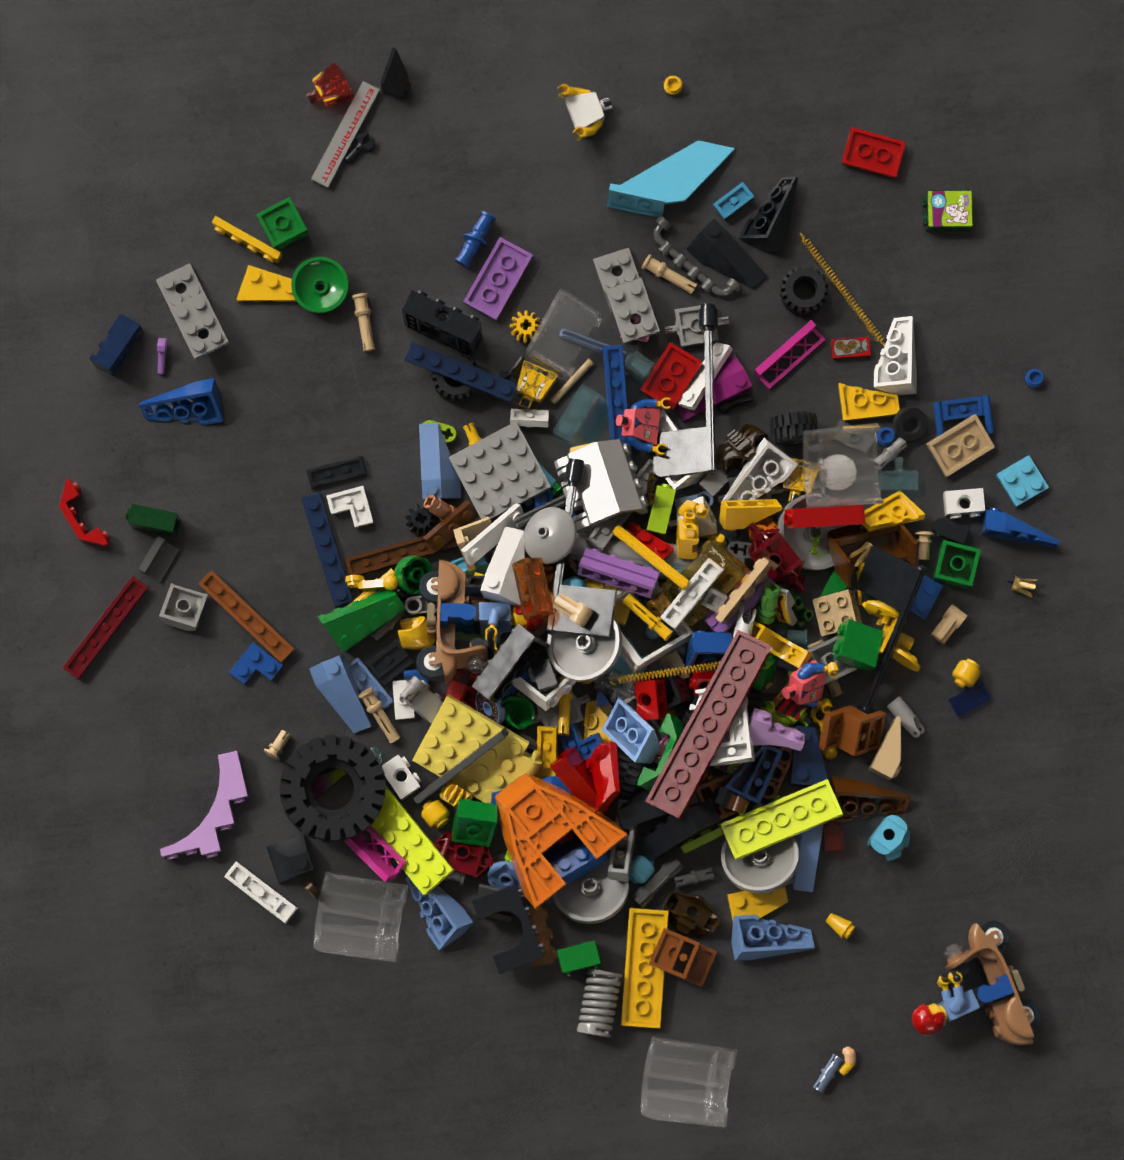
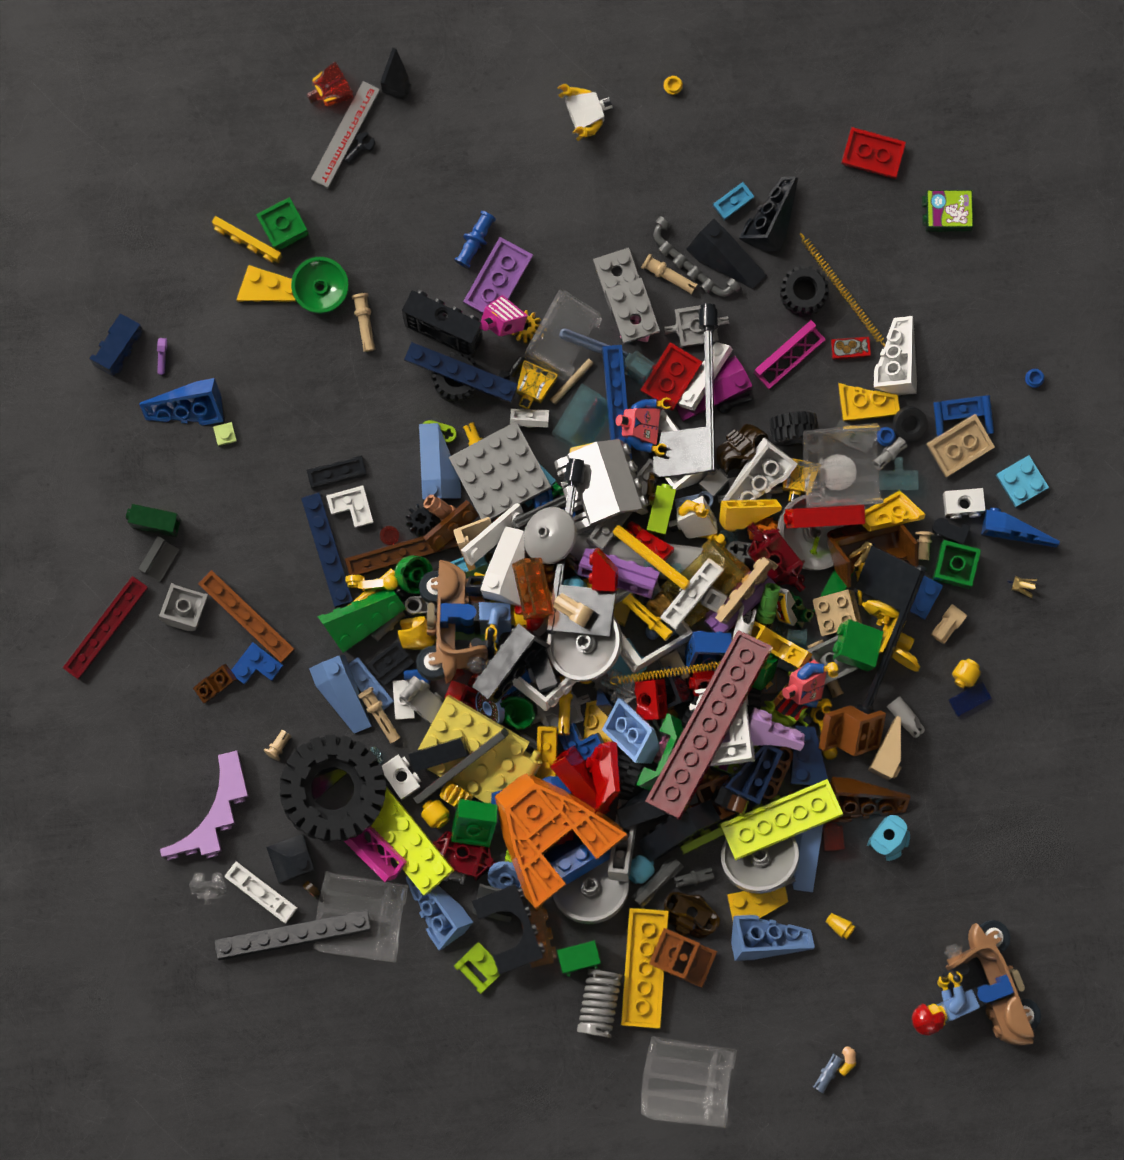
(70, 495): red slope -> none
(192, 311): light grey bracket -> none
(207, 889): none -> clear hips
(215, 683): none -> reddish brown slope
(225, 434): none -> yellowish green plate
(292, 935): none -> plate
(389, 535): none -> clear red plate
(438, 754): none -> black tile
(483, 962): none -> lime plate
(503, 317): none -> dark pink torso
(604, 572): none -> red slope
(669, 180): medium azure piece -> none
(687, 536): yellow hips -> none

